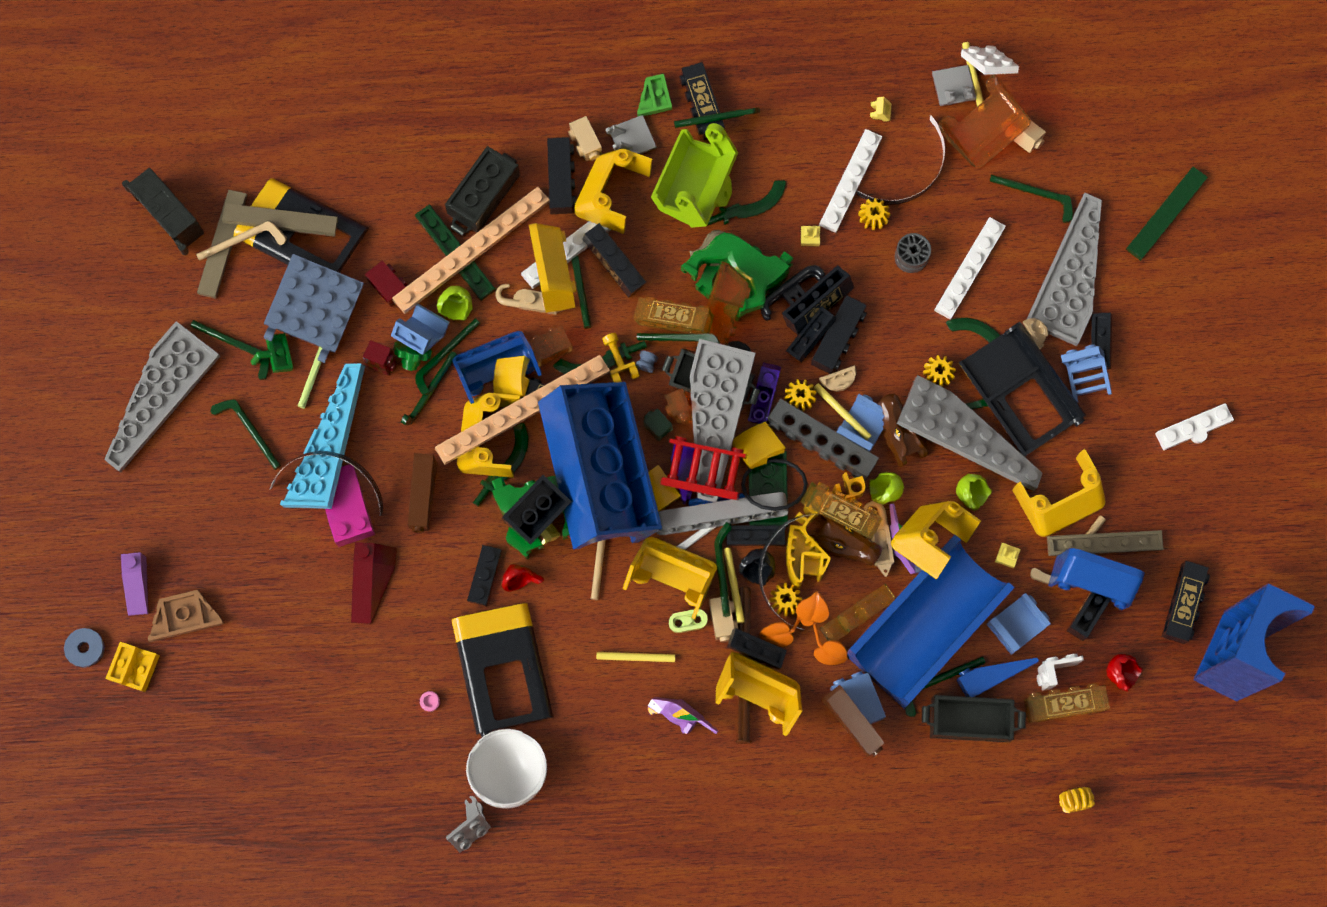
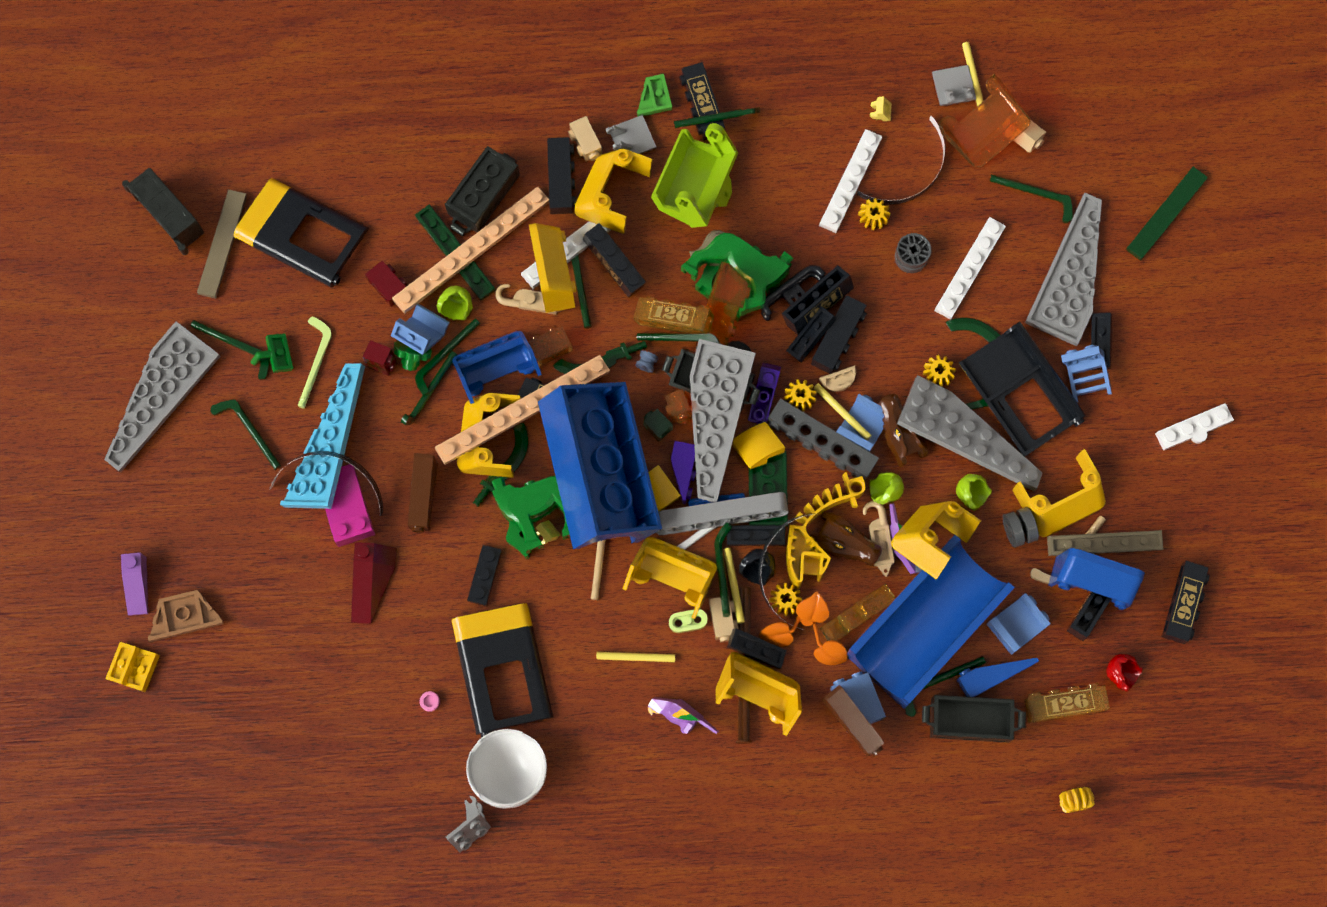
(73, 644): sand blue tile -> none
(266, 226): tan piece -> none
(282, 219): dark tan tile -> none
(313, 305): sand blue plate -> none
(510, 376): yellow slope -> none
(518, 577): red hat -> none
(536, 509): black slope -> none
(611, 340): yellow bar -> none
(691, 482): red fence -> none
(752, 209): dark green sword -> none
(779, 507): black piece -> none
(810, 235): light yellow tile -> none
(842, 510): clear yellow brick -> none
(989, 60): white plate -> none
(1007, 555): light yellow tile -> none
(1020, 527): none -> dark grey wheel
(1037, 330): tan plate -> none
(1047, 675): white bracket -> none
(1237, 654): blue piece -> none

